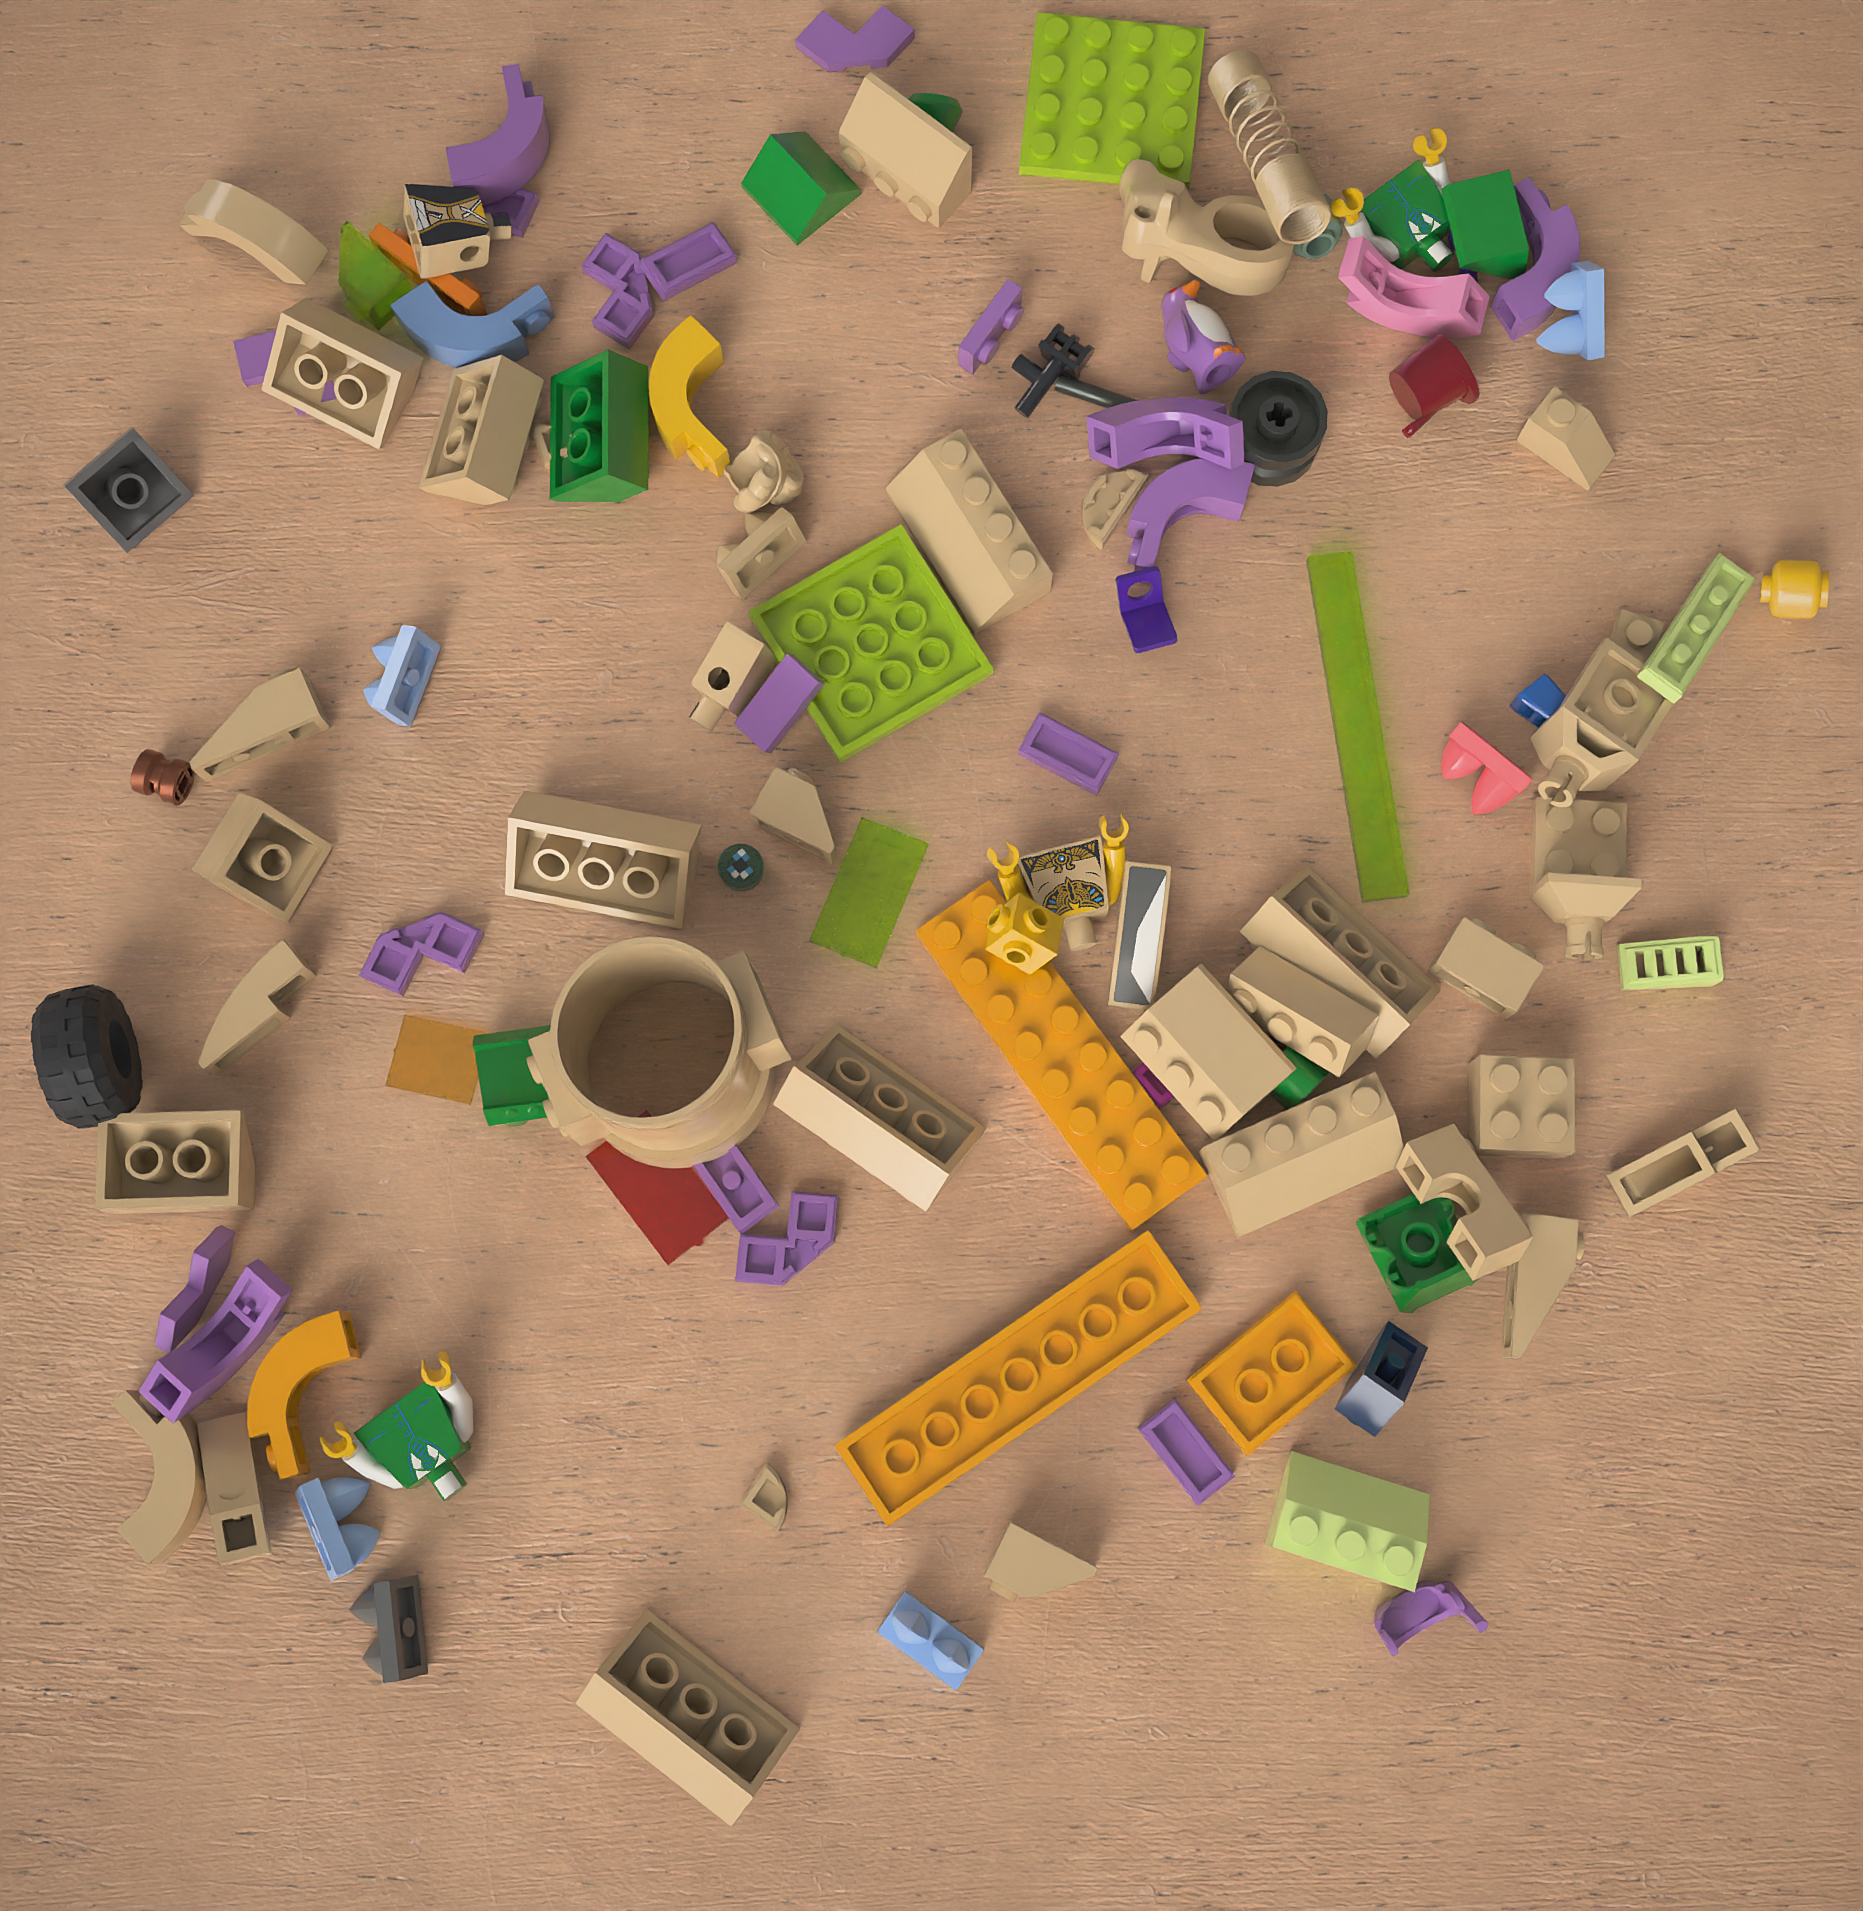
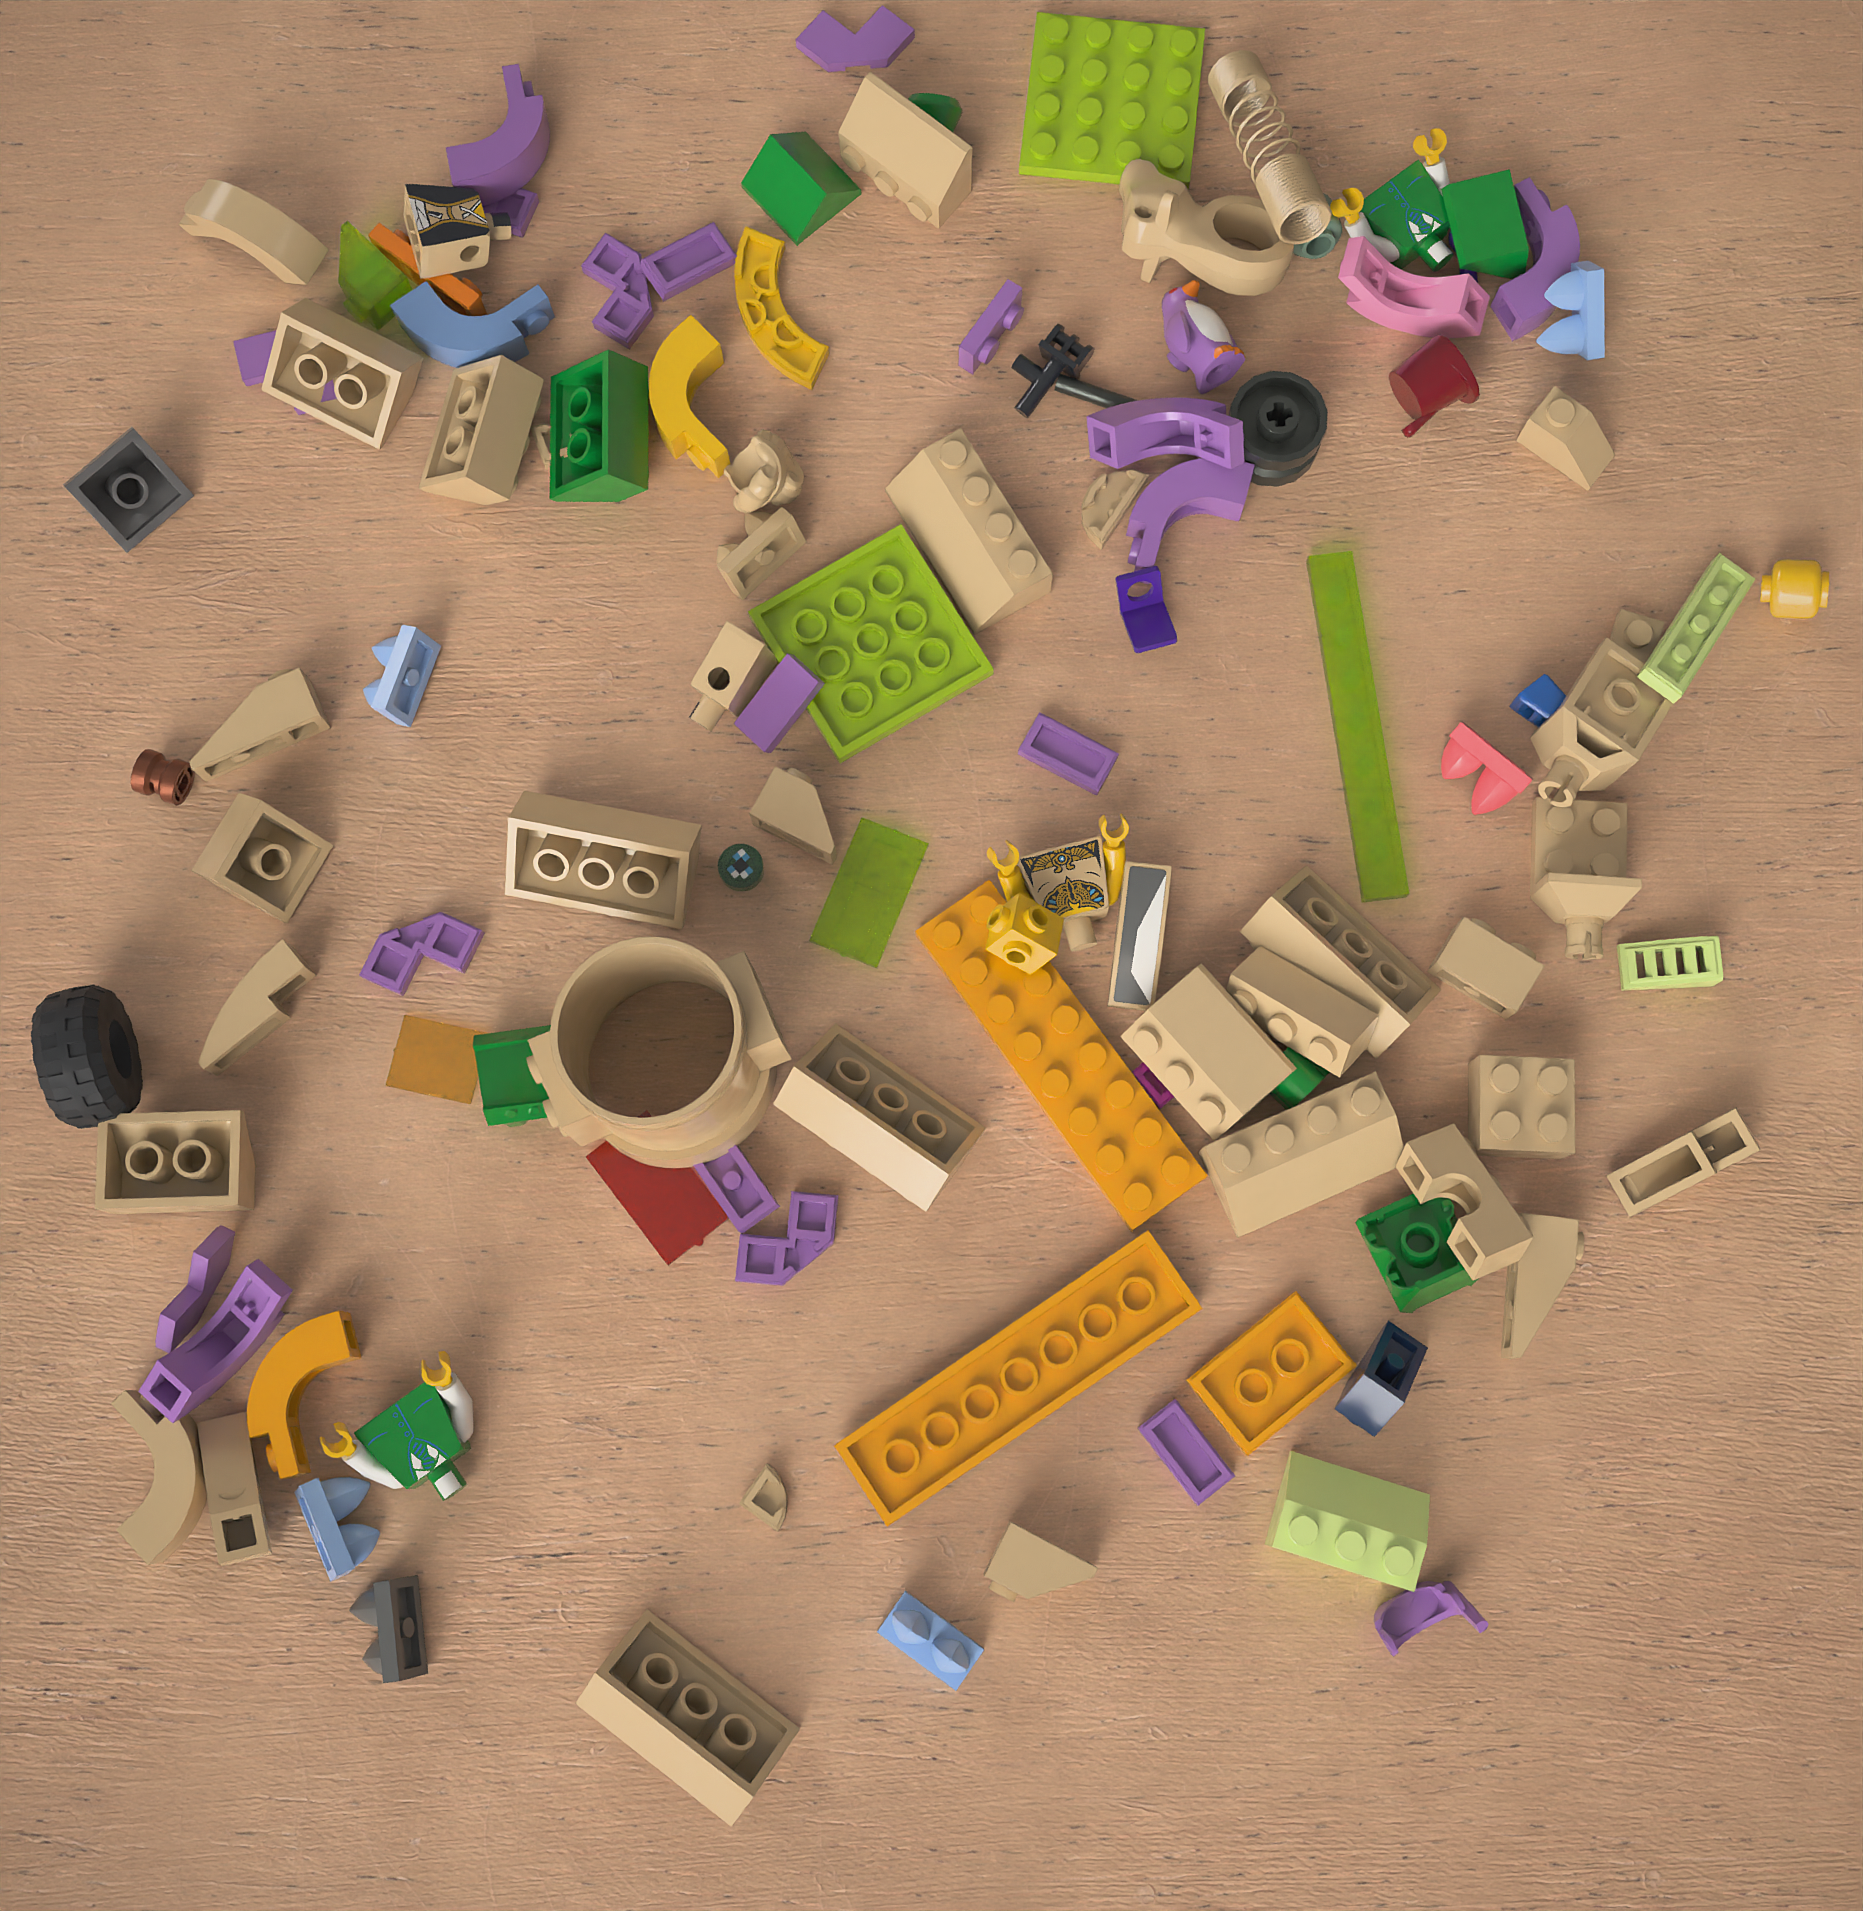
(764, 315): none -> yellow tile

